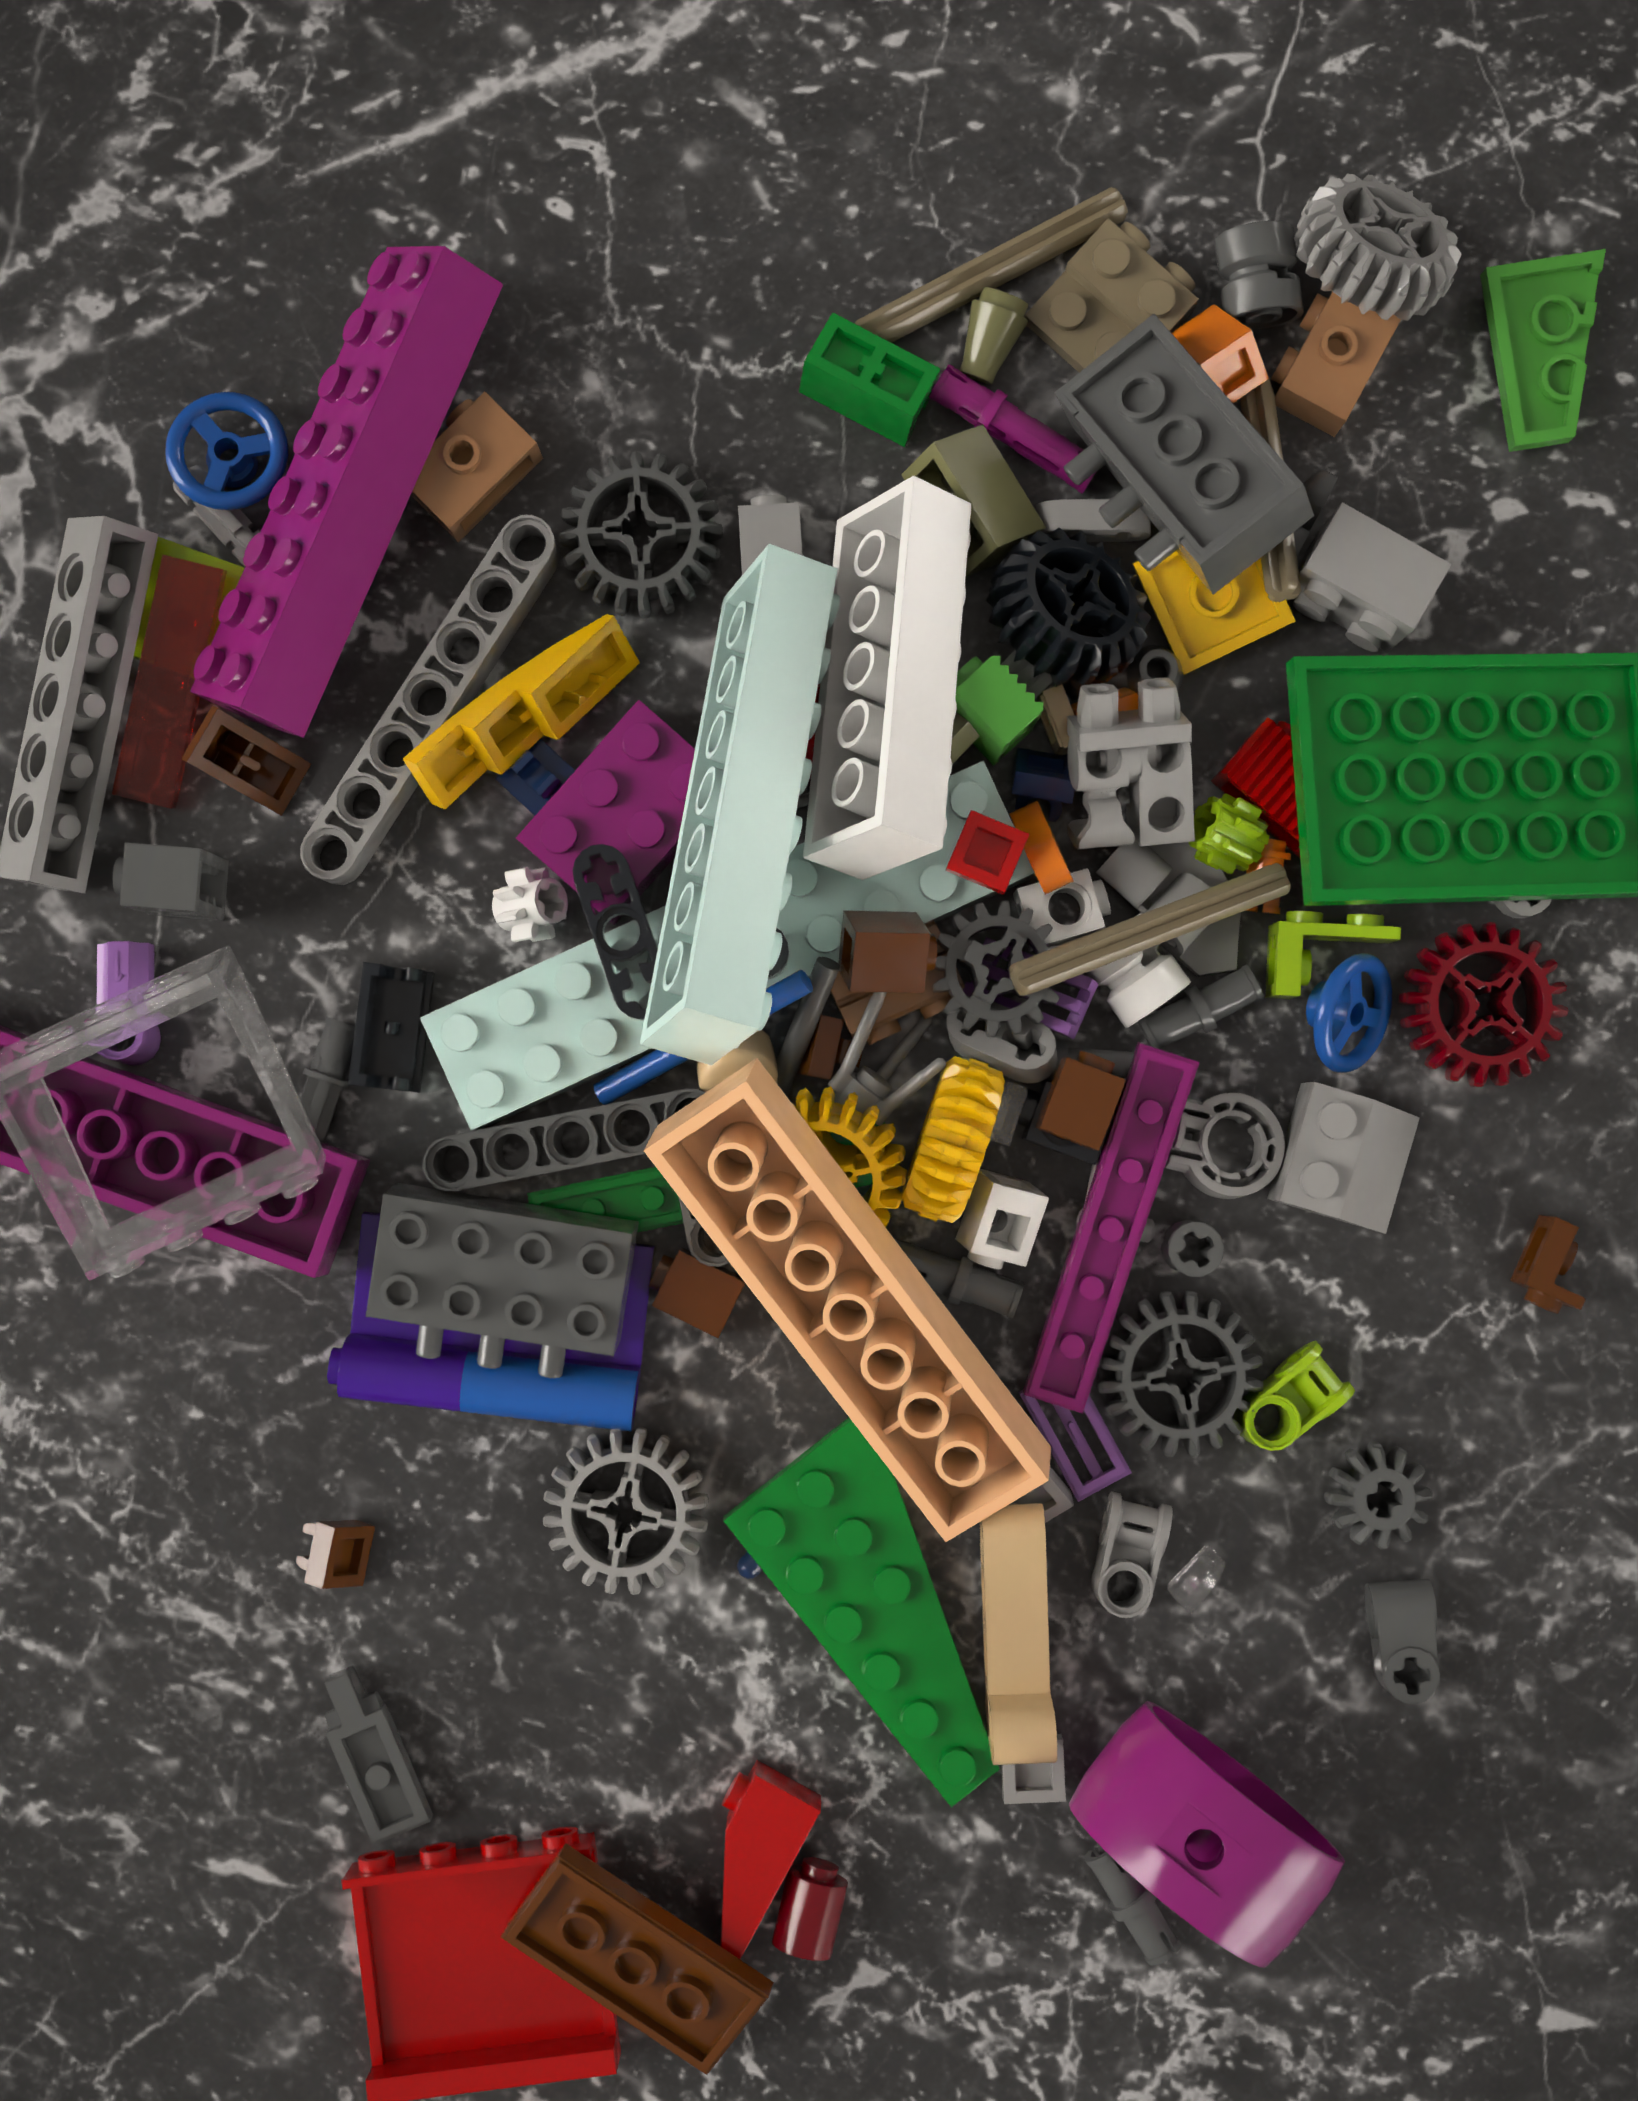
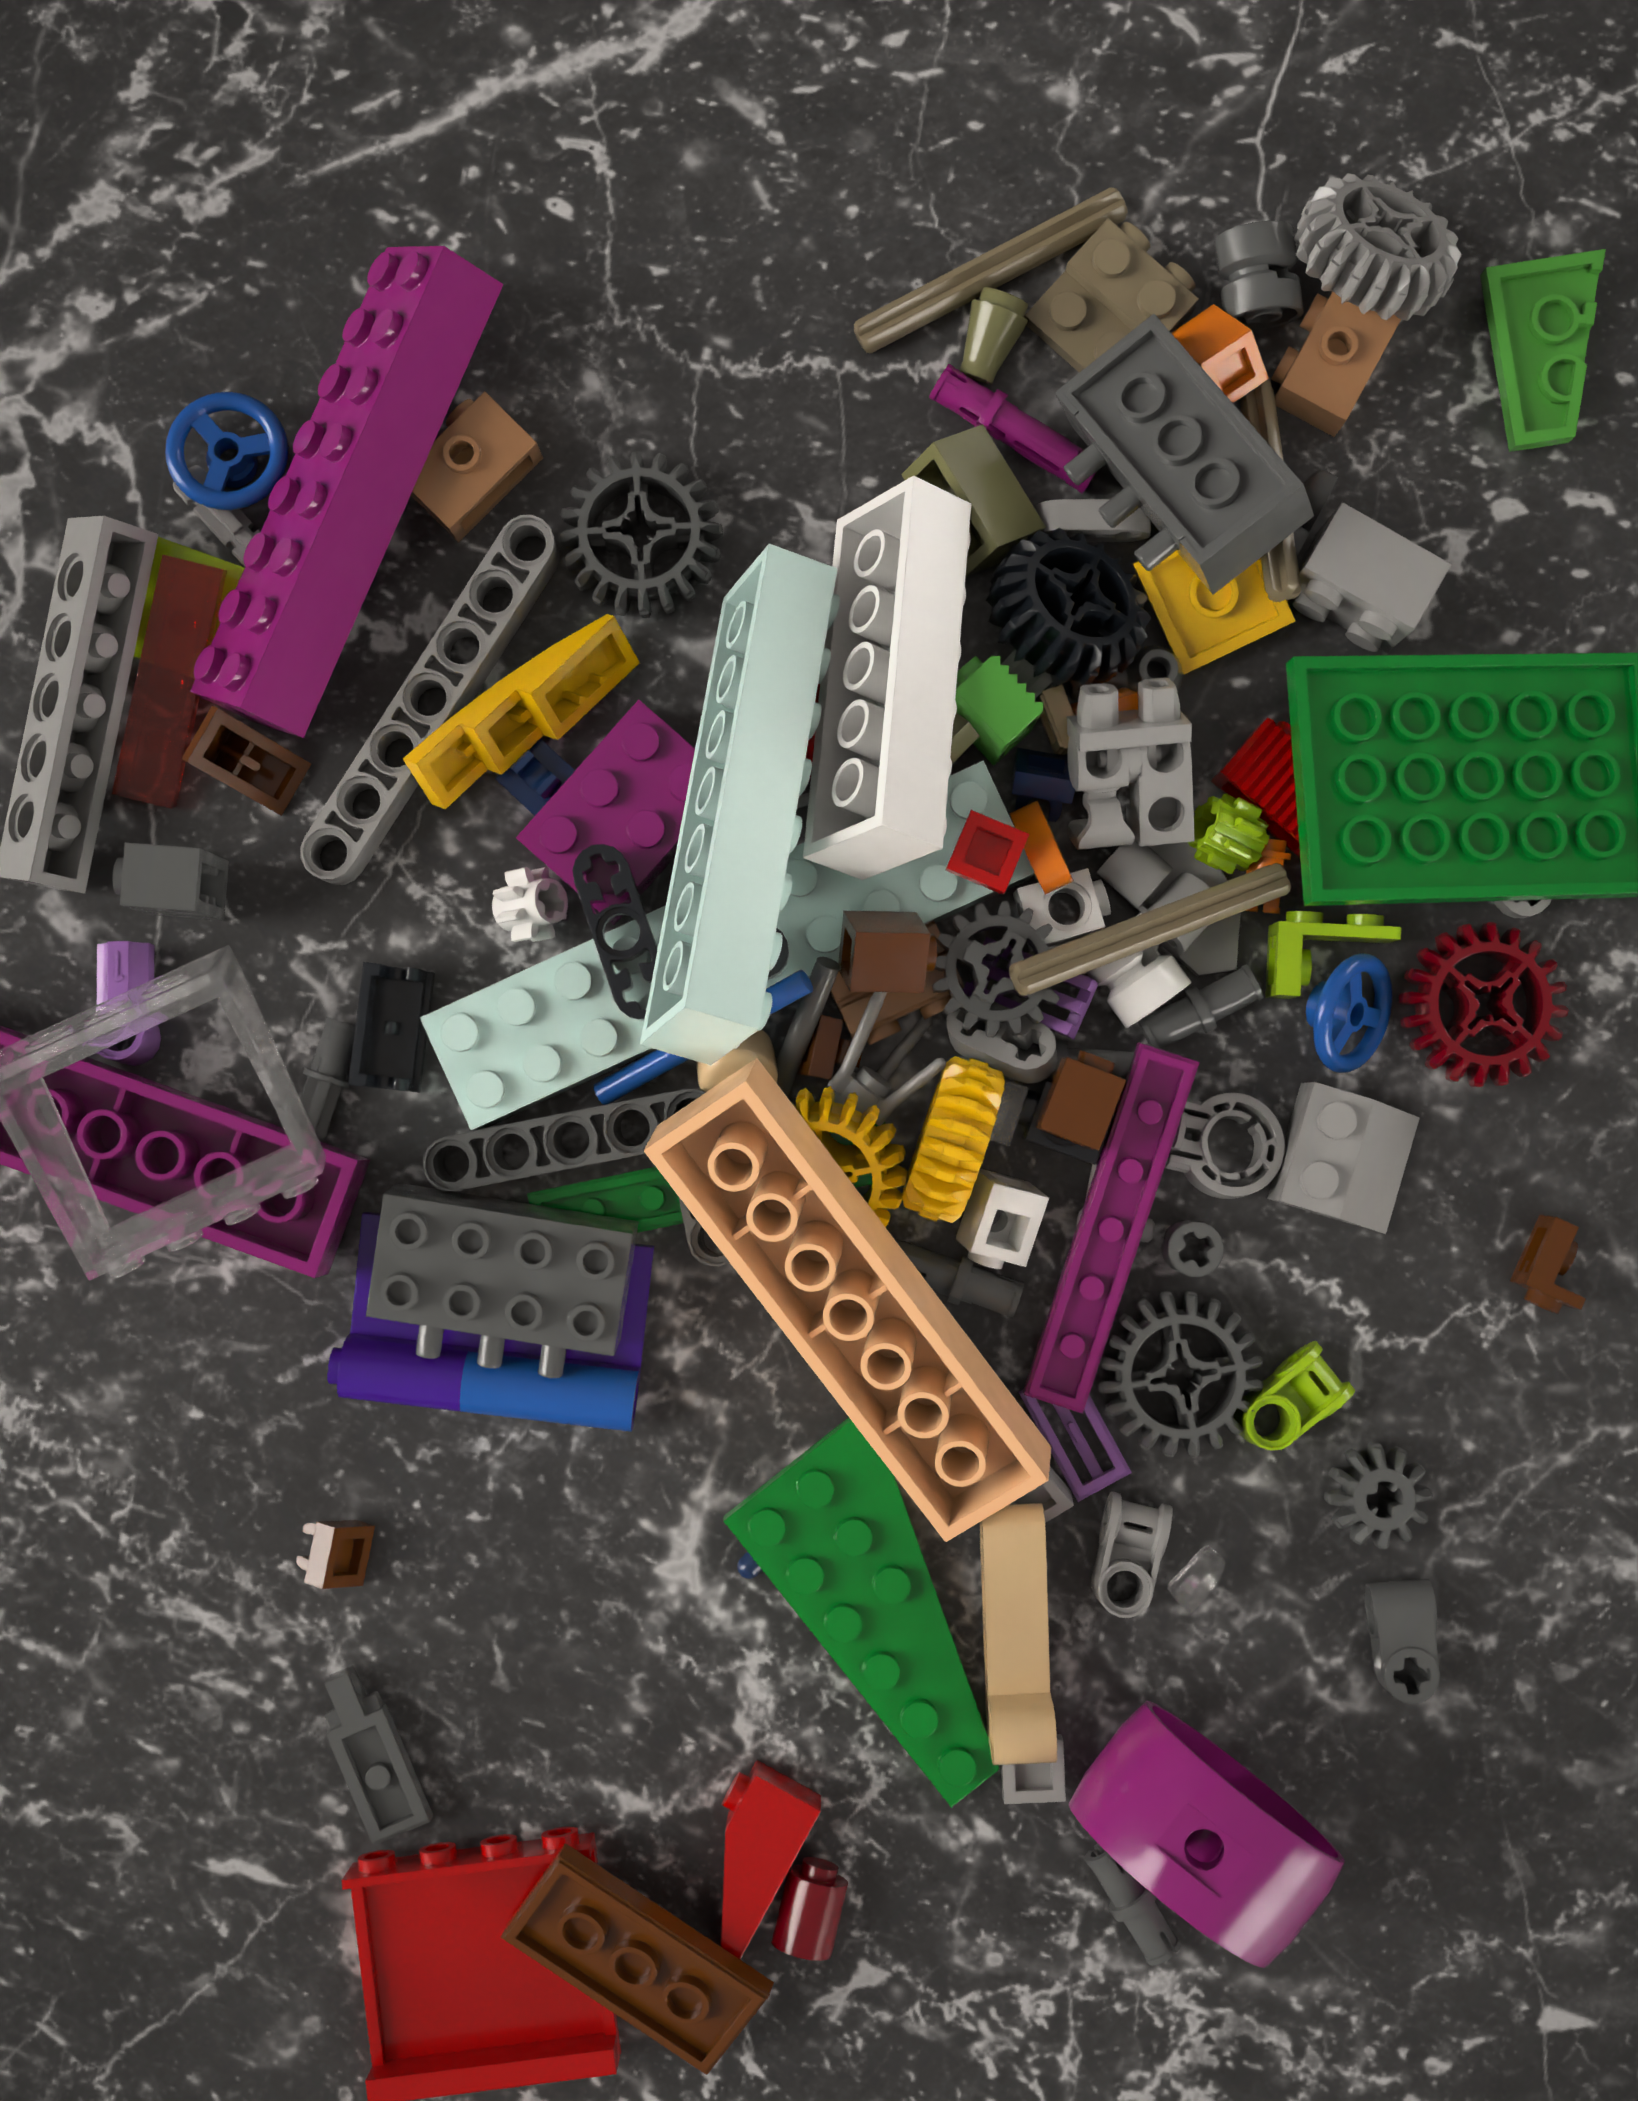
(597, 1506): light grey gear -> none
(695, 1291): reddish brown brick -> none
(768, 522): light grey brick -> none
(867, 379): green hinge -> none

